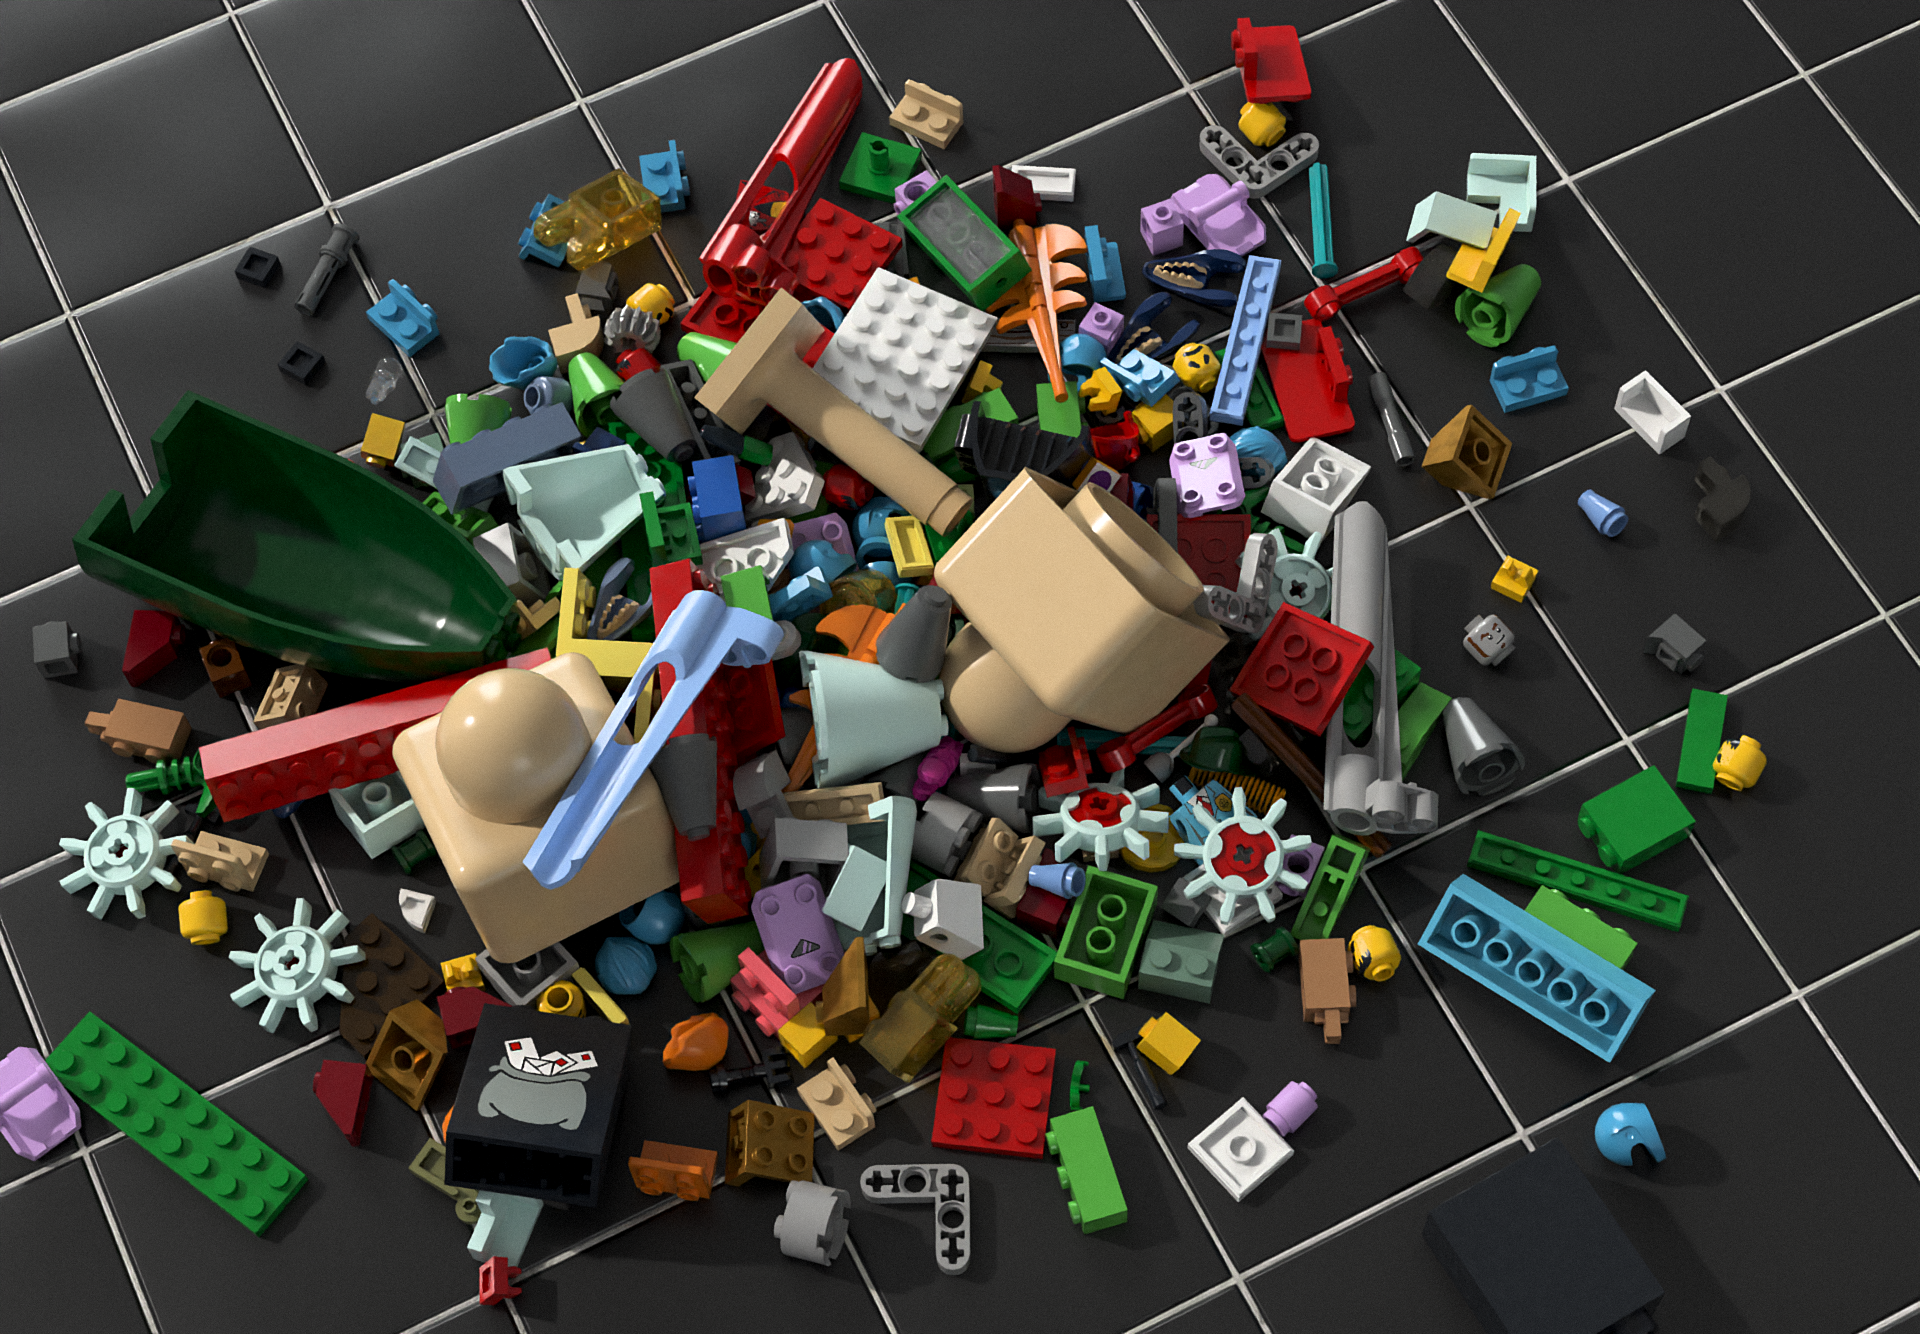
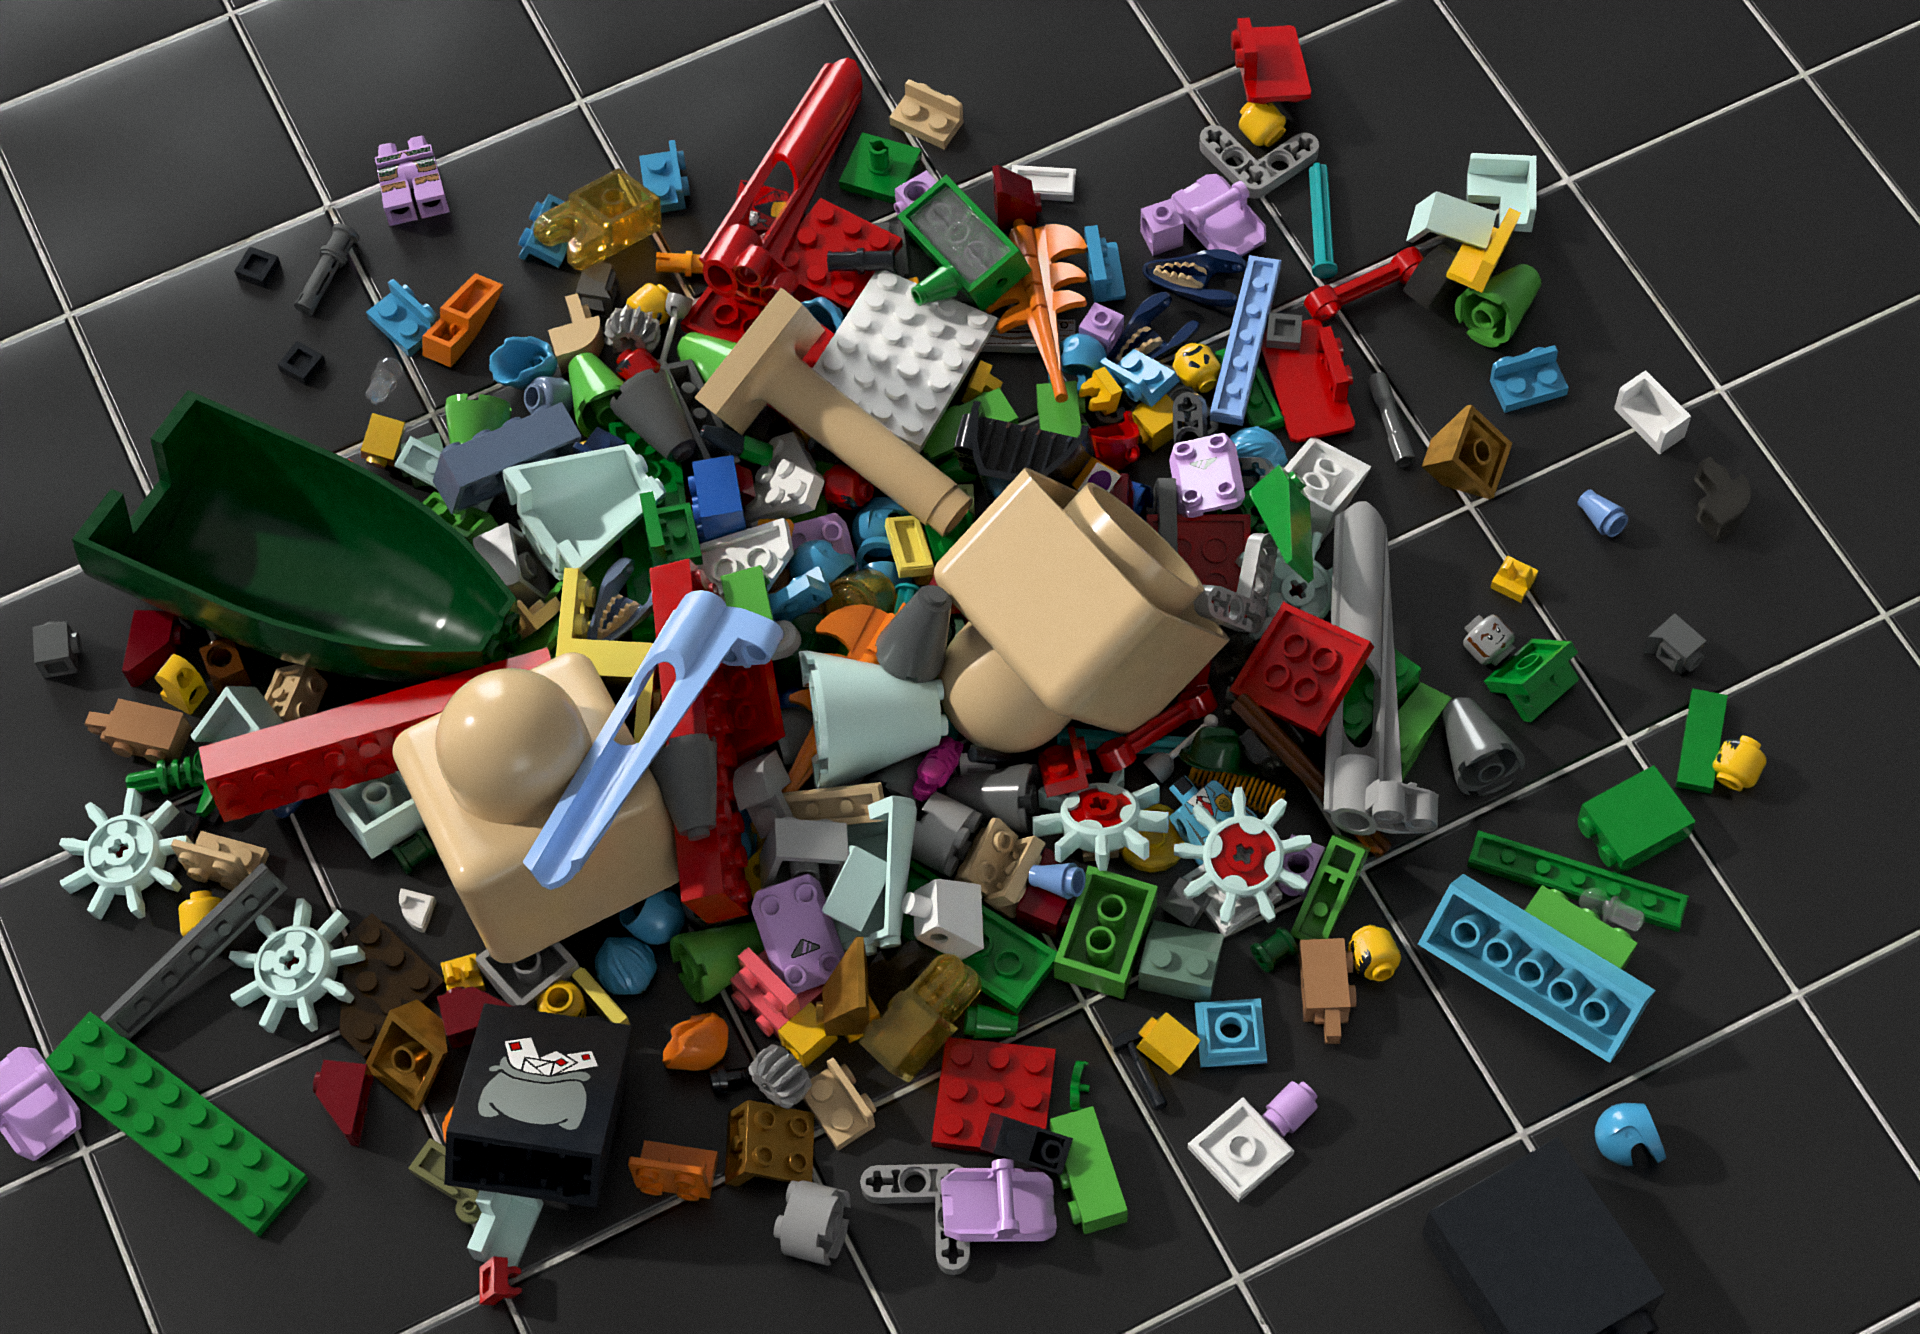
(179, 681): none -> yellow leg
(193, 952): none -> dark grey tile
(234, 714): none -> light aqua panel
(408, 170): none -> lavender hips
(461, 320): none -> orange slope
(677, 307): none -> hinge
(679, 263): none -> light orange pin
(780, 1076): none -> light grey gear
(861, 261): none -> black pin
(939, 285): none -> green cone
(998, 1204): none -> lavender shield
(1026, 1143): none -> black slope
(1223, 1051): none -> medium azure piece
(1288, 517): none -> green wedge
(1535, 676): none -> green bracket
(1612, 910): none -> clear axle

